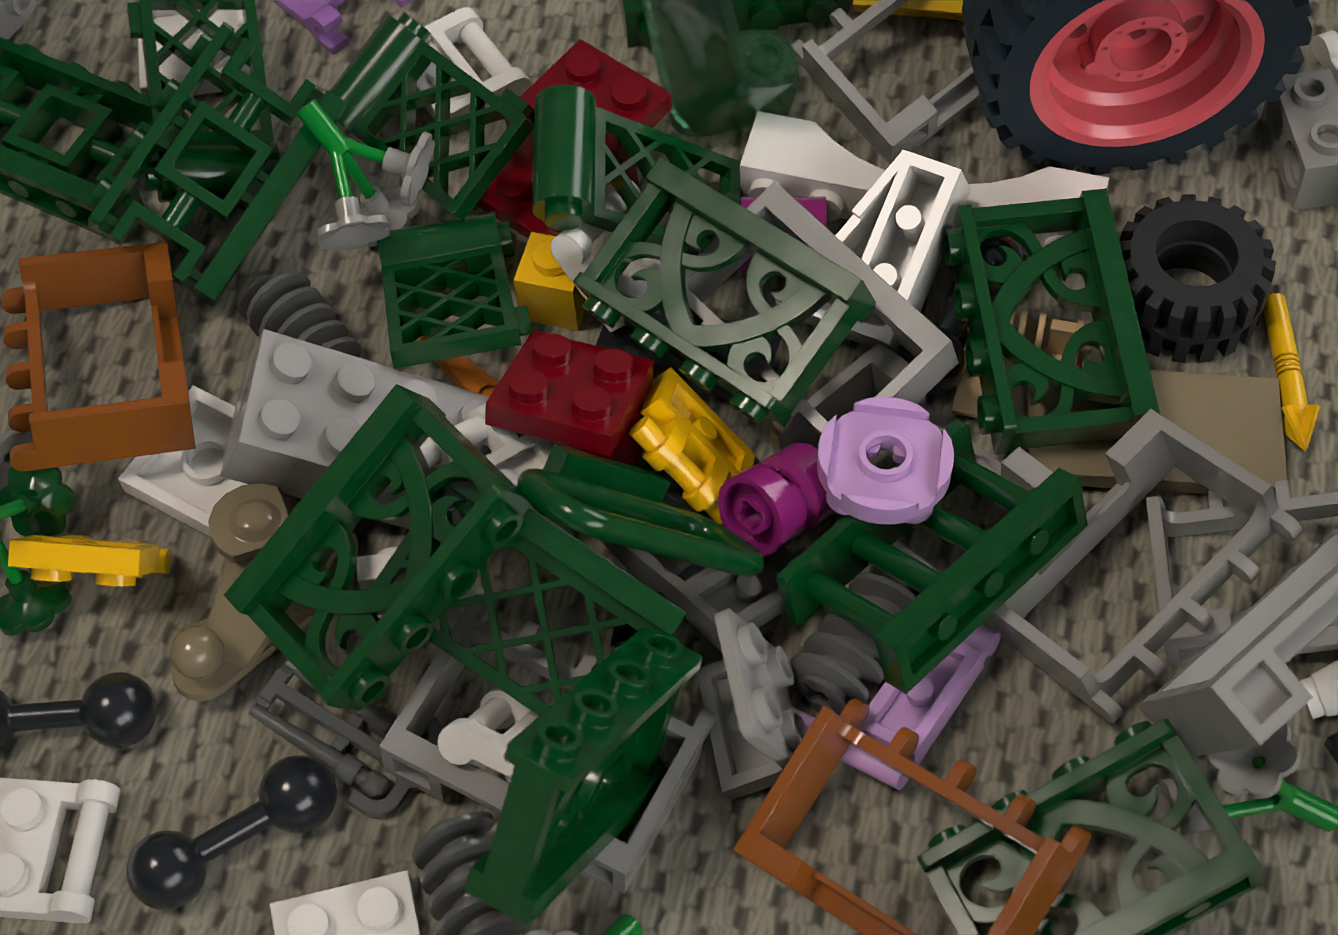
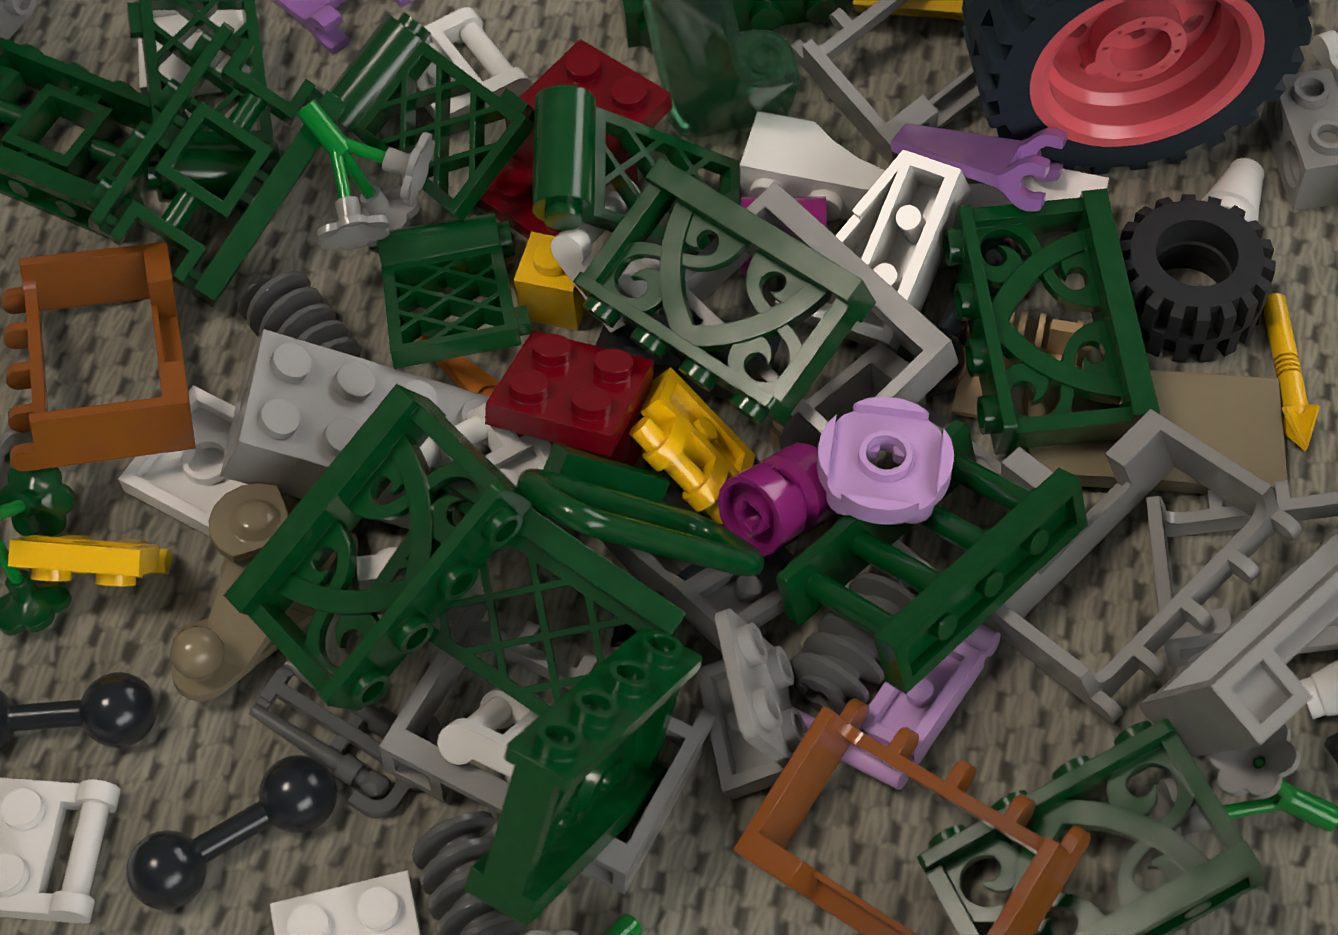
(989, 158): none -> medium lavender flag
(1240, 187): none -> white cone

